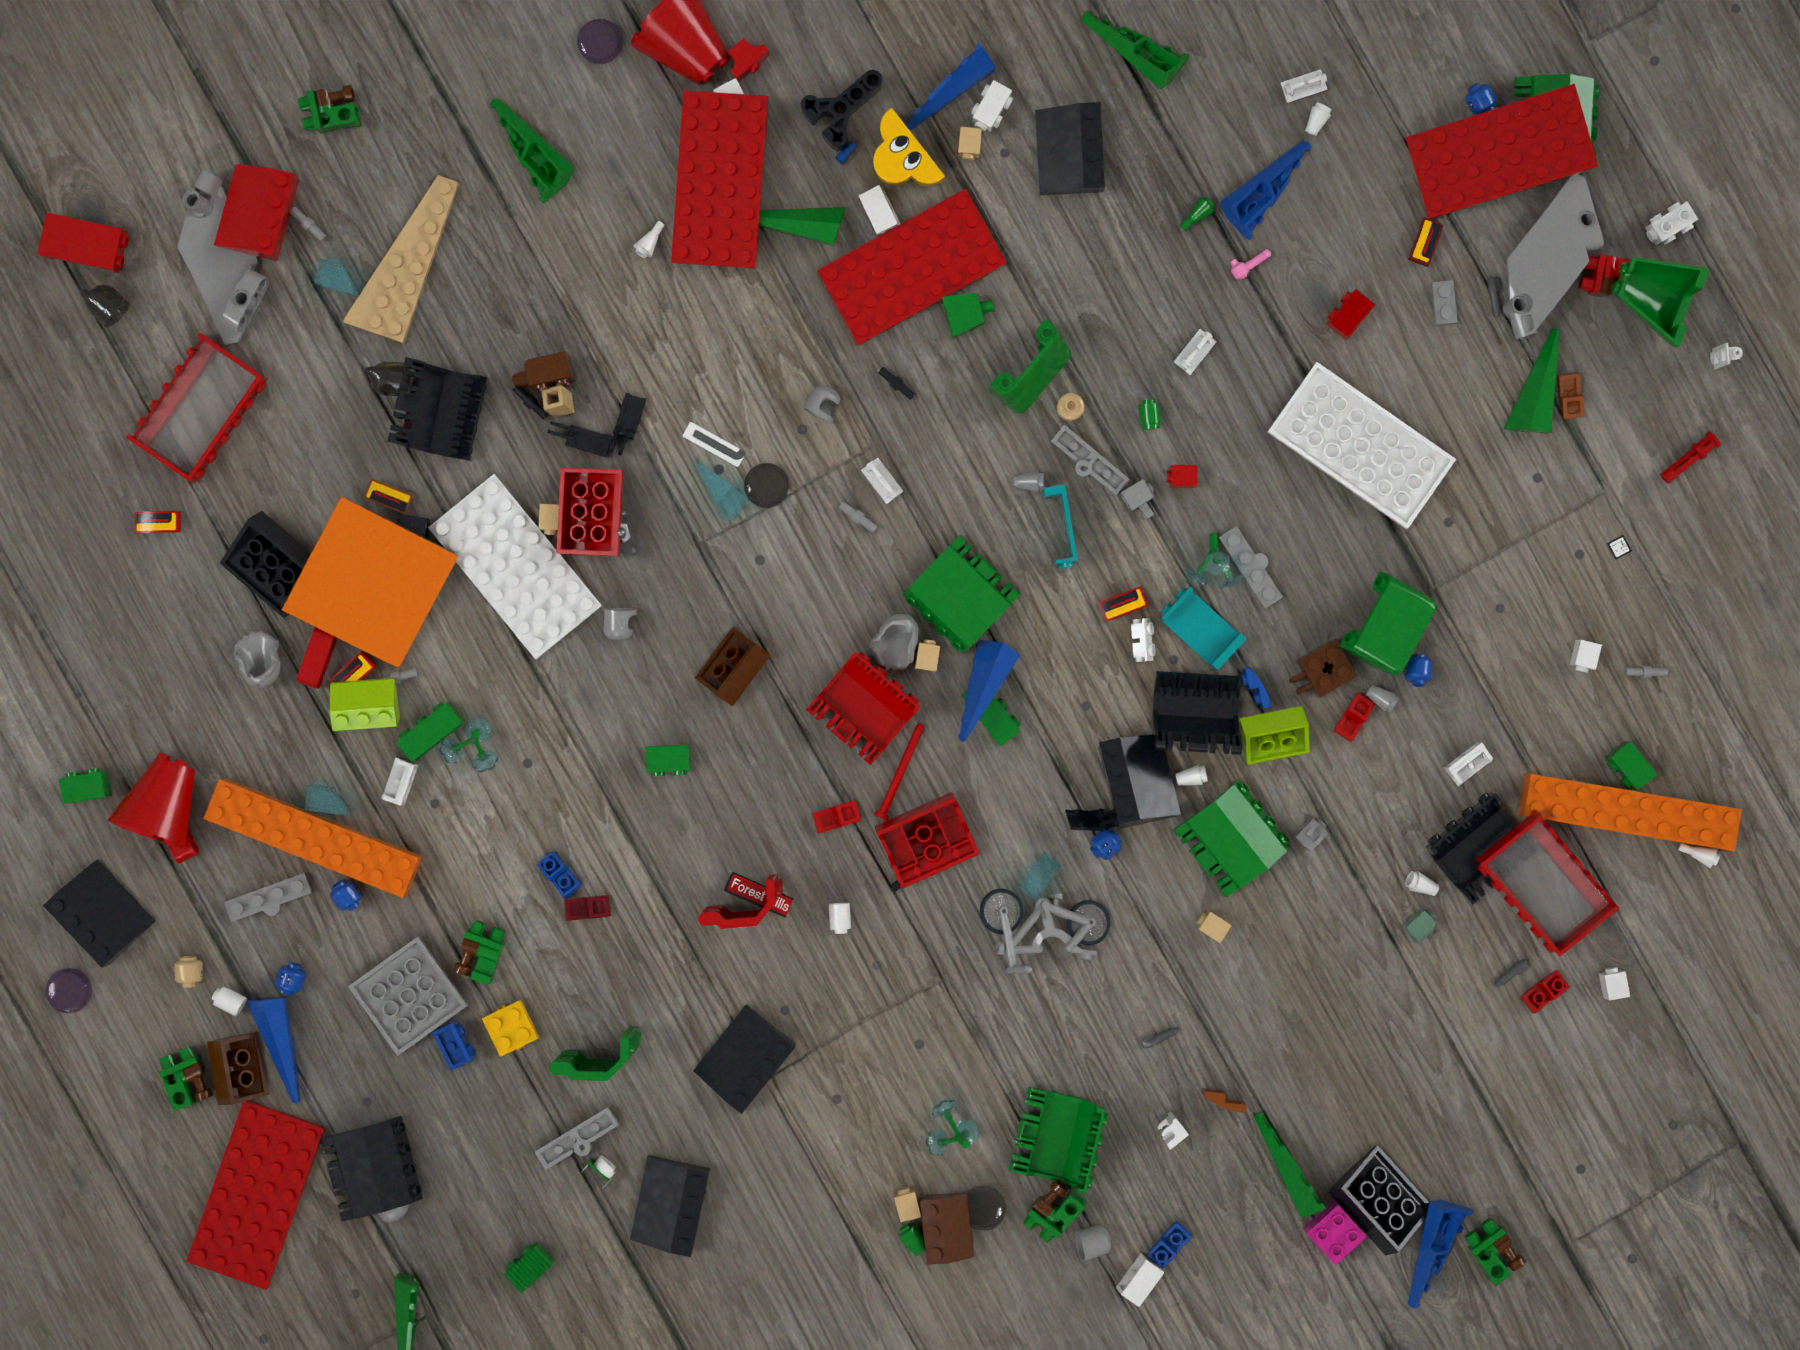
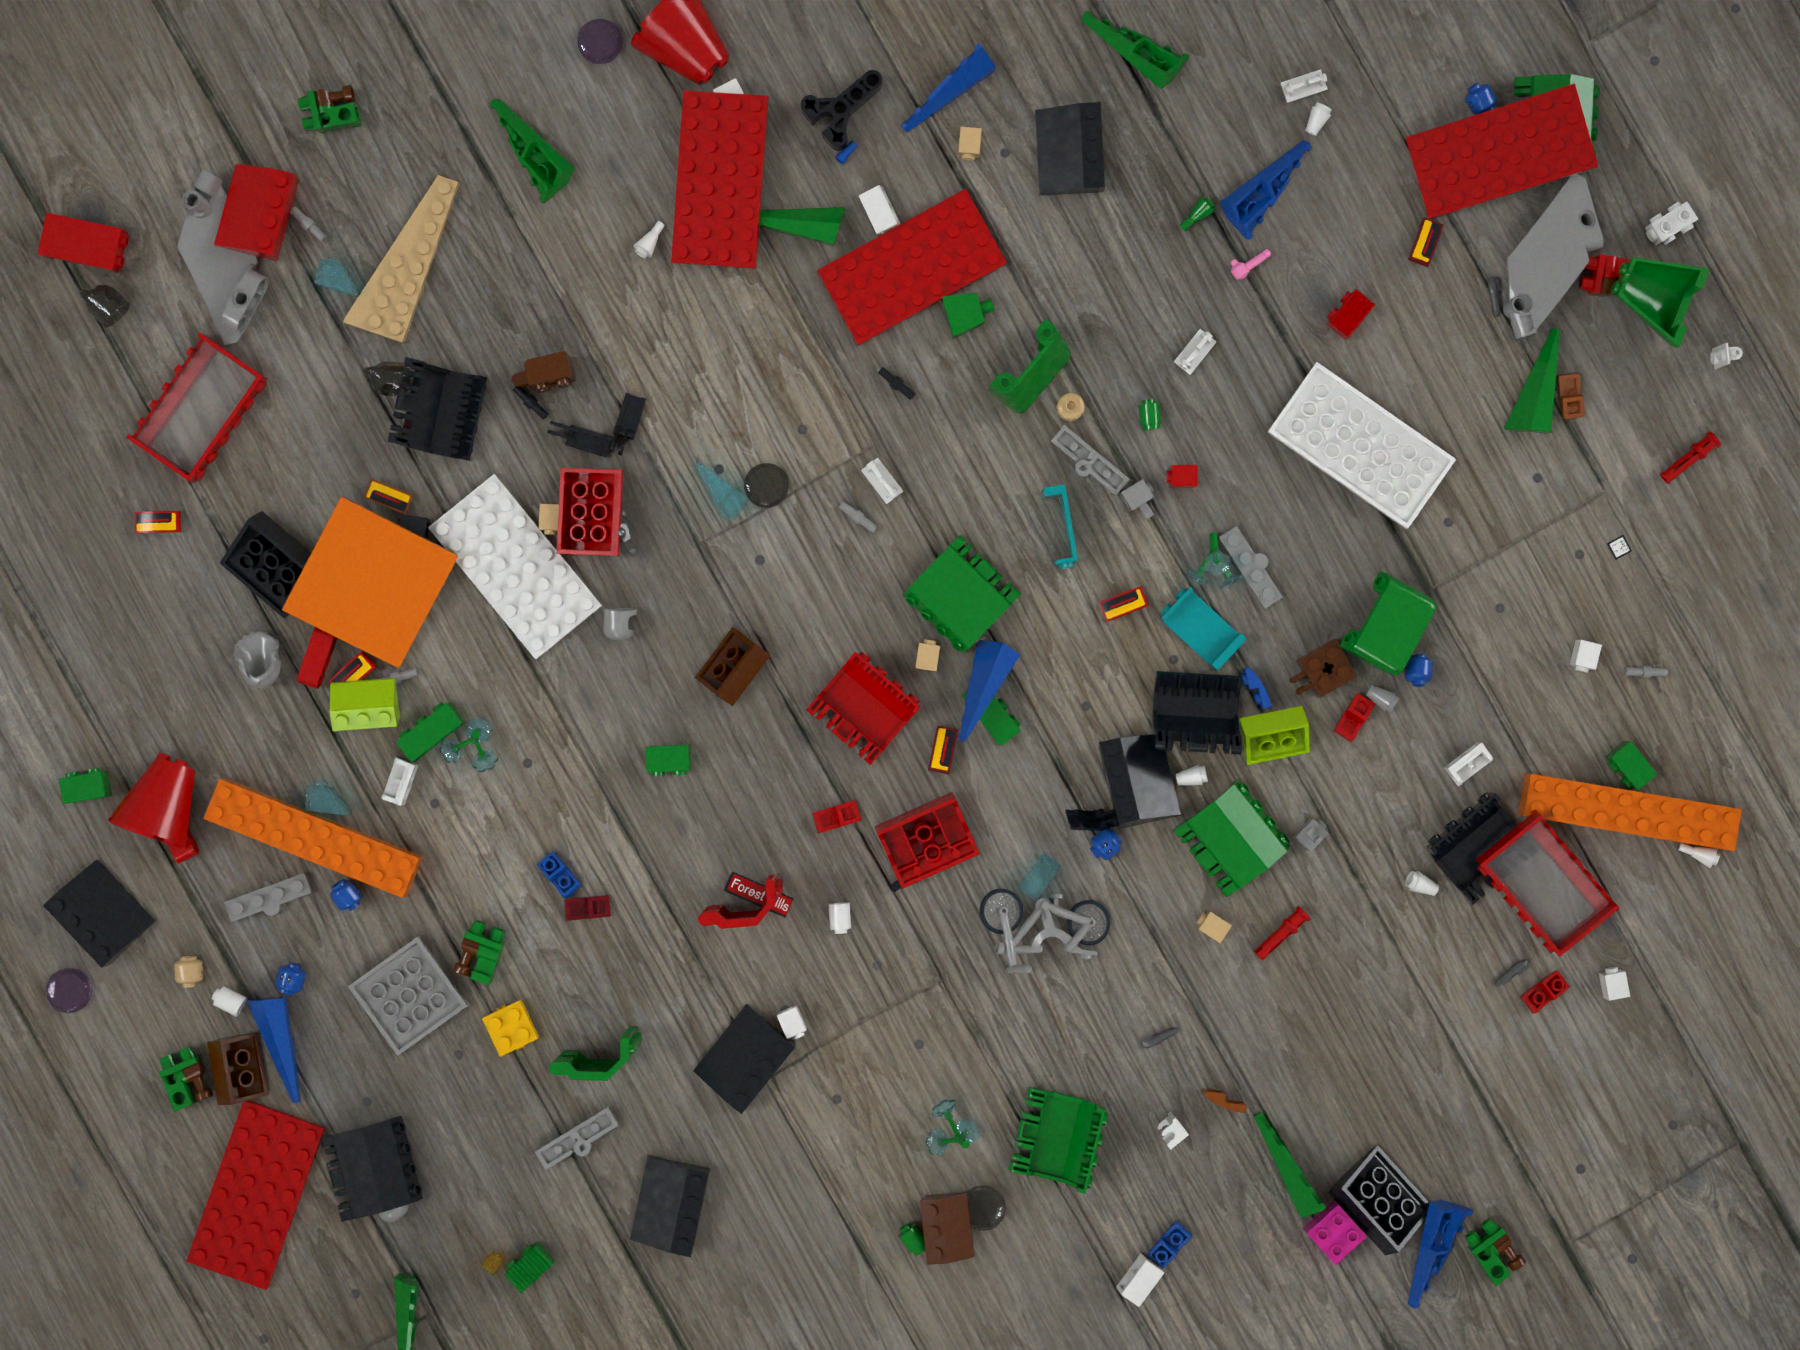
(454, 1045): blue bracket -> none
(493, 1263): none -> clear yellow hose
(557, 401): tan brick -> none
(603, 1167): white piece -> none
(714, 444): sticker -> none
(746, 58): red brick -> none
(792, 1022): none -> white brick
(822, 402): light grey helmet -> none
(895, 642): light grey piece -> none
(900, 772): red bar -> none
(902, 156): yellow brick -> none
(907, 1204): tan brick -> none
(943, 750): none -> slope
(988, 111): white brick -> none
(1030, 481): light grey cone -> none
(1052, 1217): green hips -> none
(1092, 1242): light grey helmet -> none
(1144, 647): white hinge -> none
(1288, 927): none -> red pin
(1420, 925): sand green window -> none
(1444, 302): light grey plate -> none

